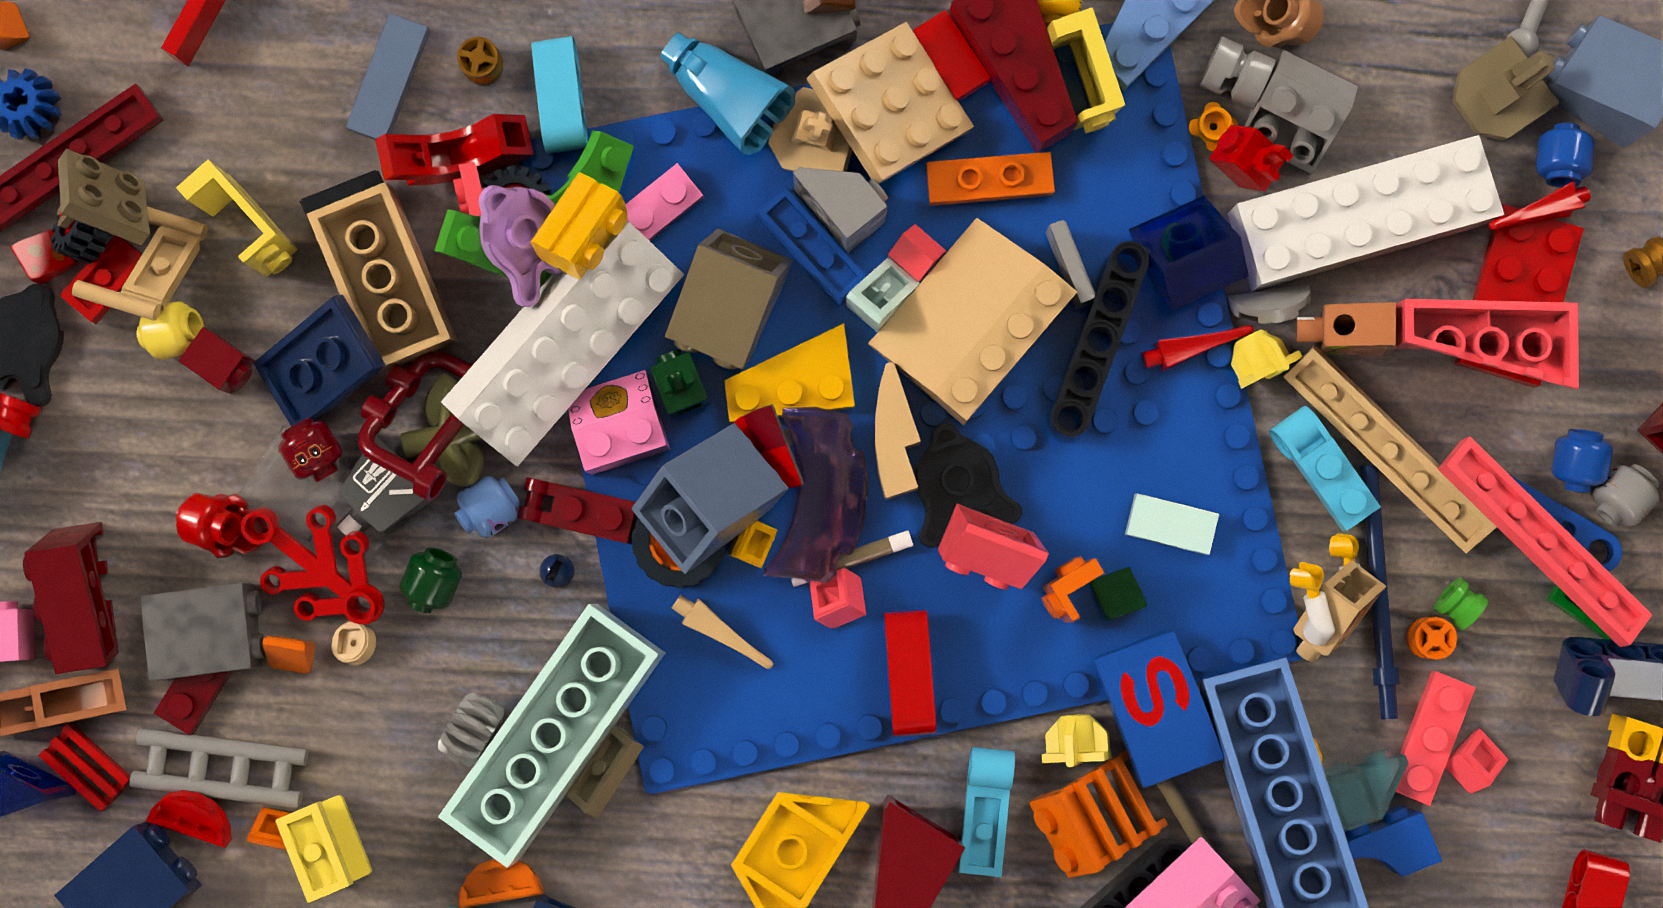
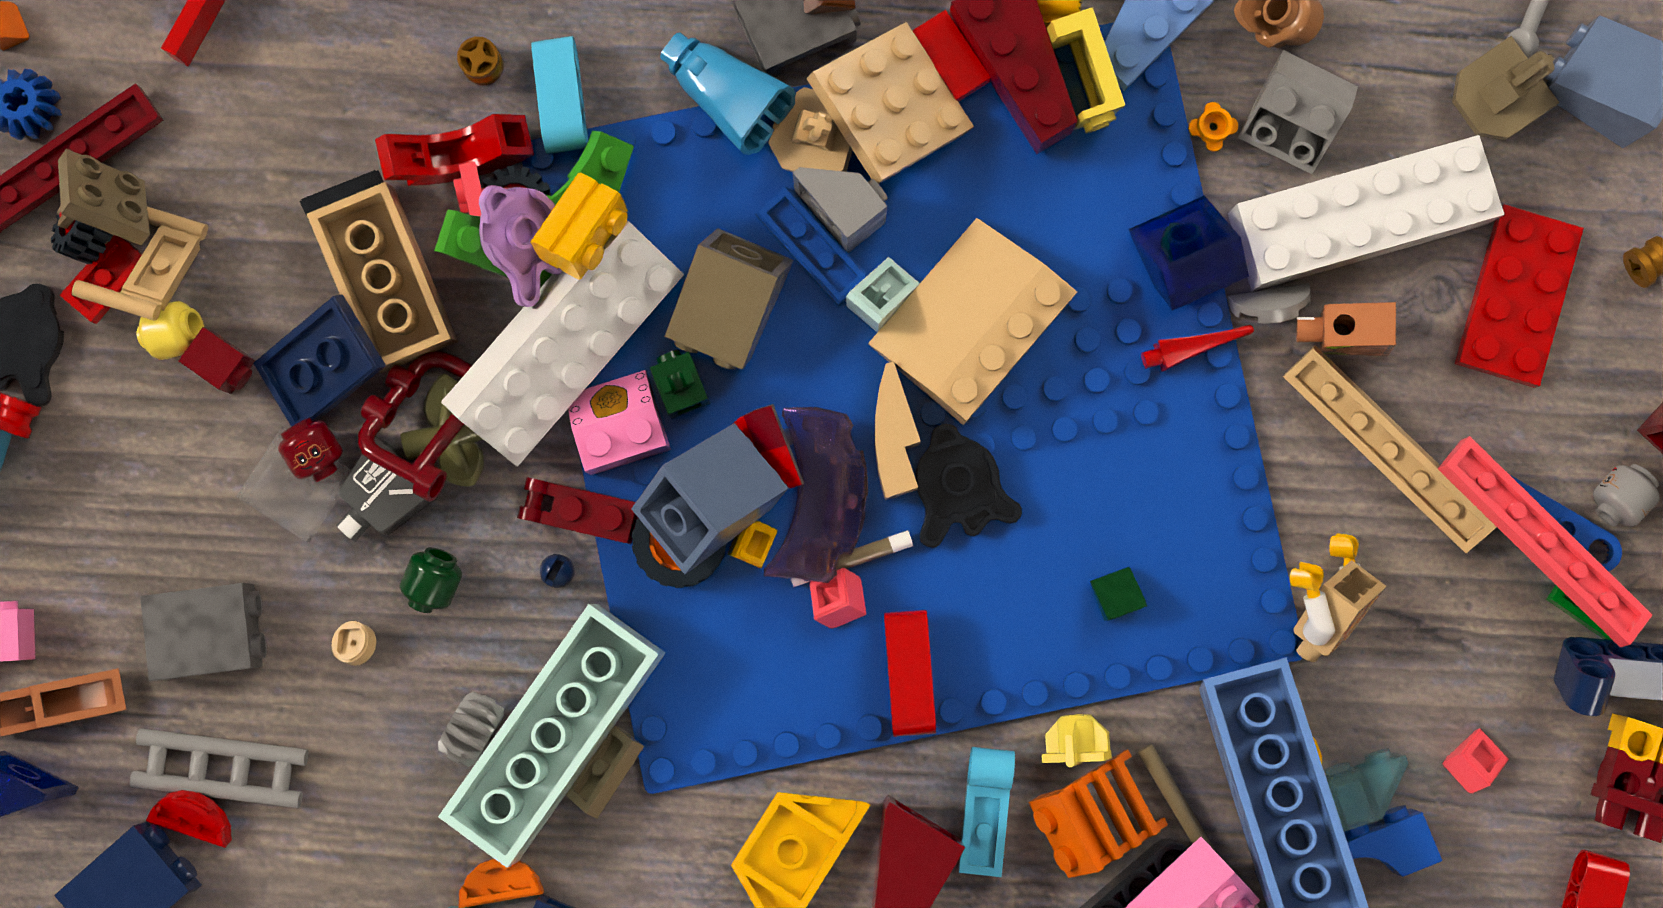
(39, 258): red slope -> none
(71, 598): dark red wedge -> none
(74, 779): red tile -> none
(190, 700): dark red plate -> none
(213, 189): light yellow panel -> none
(215, 523): red head -> none
(265, 830): orange slope -> none
(289, 653): orange slope -> none
(319, 568): red plant -> none
(324, 847): light yellow panel -> none
(388, 77): sand blue tile -> none
(487, 506): medium blue head -> none
(663, 202): bright pink plate -> none
(705, 621): tan piece -> none
(803, 376): yellow wing -> none
(916, 252): coral slope -> none
(990, 178): orange plate -> none
(991, 548): coral slope -> none
(1070, 263): light grey tile -> none
(1070, 577): orange bracket -> none
(1112, 326): black beam -> none
(1158, 708): blue slope -> none
(1172, 524): light aqua tile -> none
(1237, 72): light grey wheel -> none
(1249, 157): red brick -> none
(1260, 357): light yellow piece -> none
(1325, 467): medium azure plate -> none
(1385, 675): dark blue bar -> none
(1433, 735): coral plate -> none
(1440, 638): orange wheel -> none
(1461, 604): bright green wheel -> none
(1506, 335): coral wedge -> none
(1555, 205): red piece -> none
(1565, 155): blue head -> none
(1582, 459): blue head -> none

